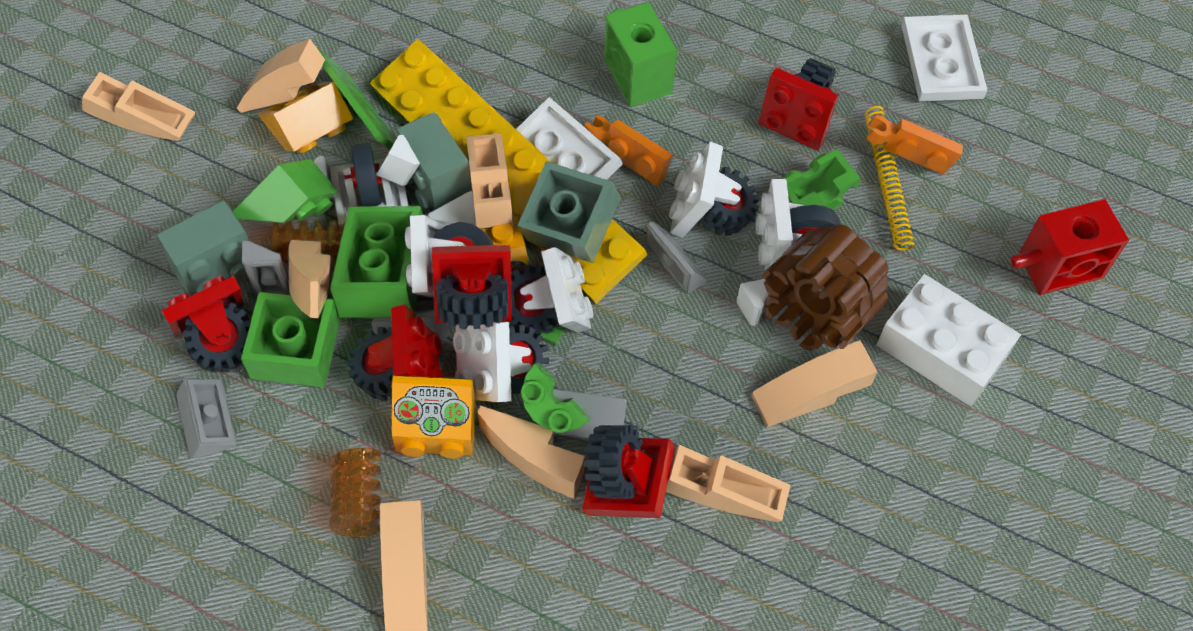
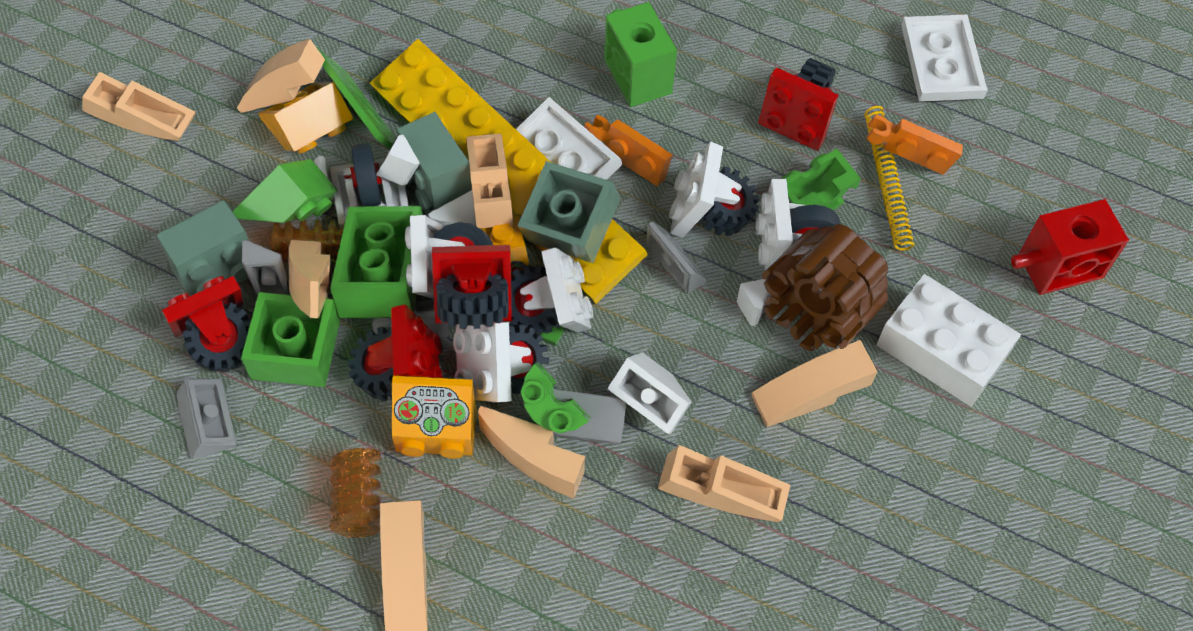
(626, 473): plate -> none
(651, 391): none -> white slope

